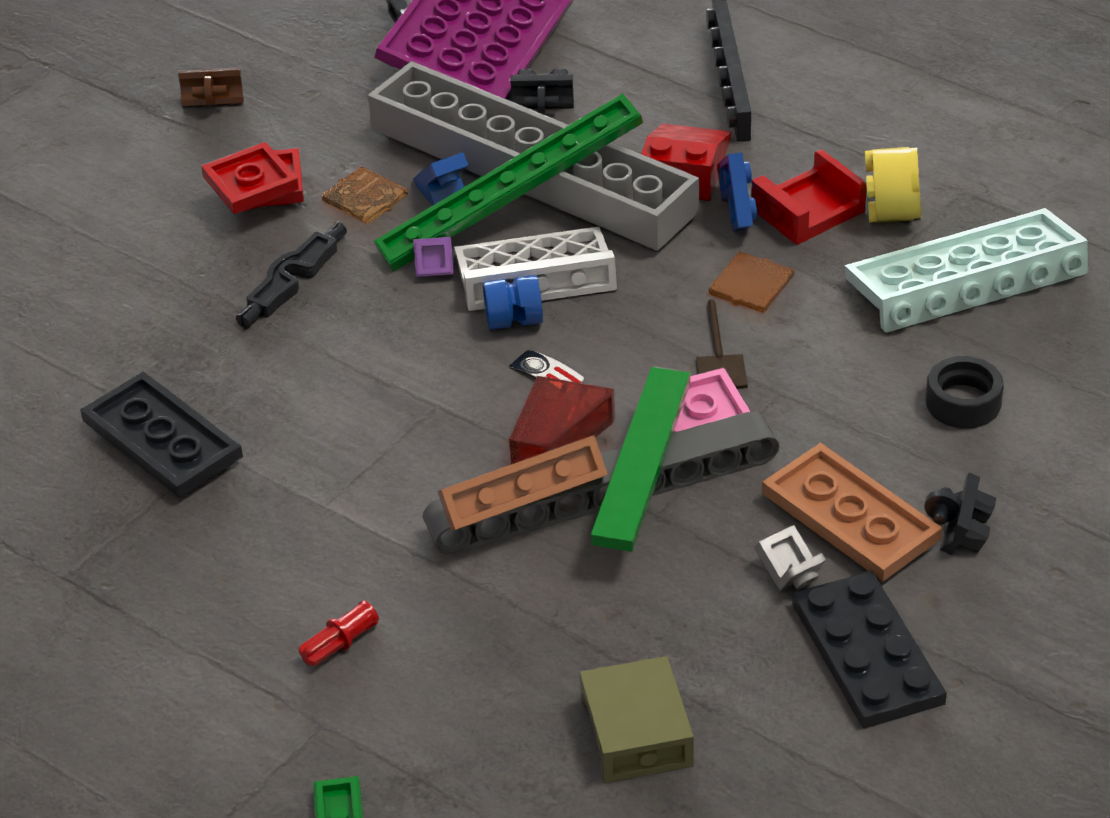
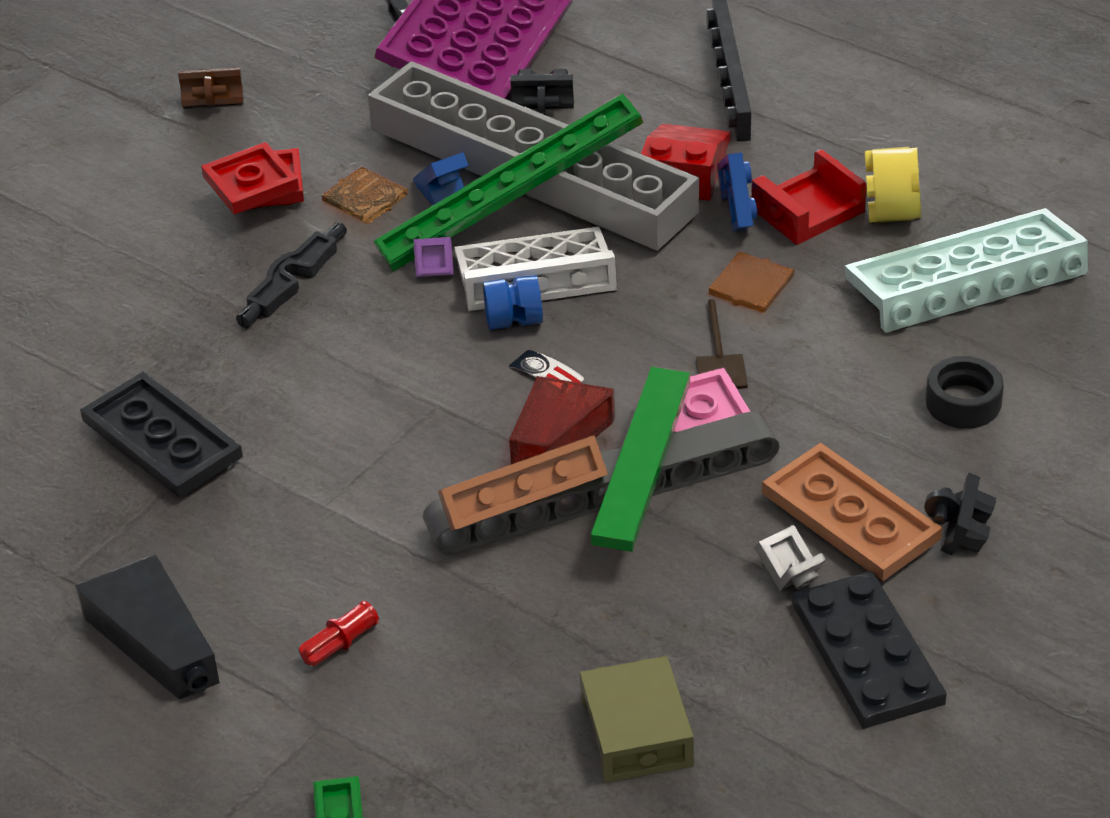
(151, 625): none -> black slope

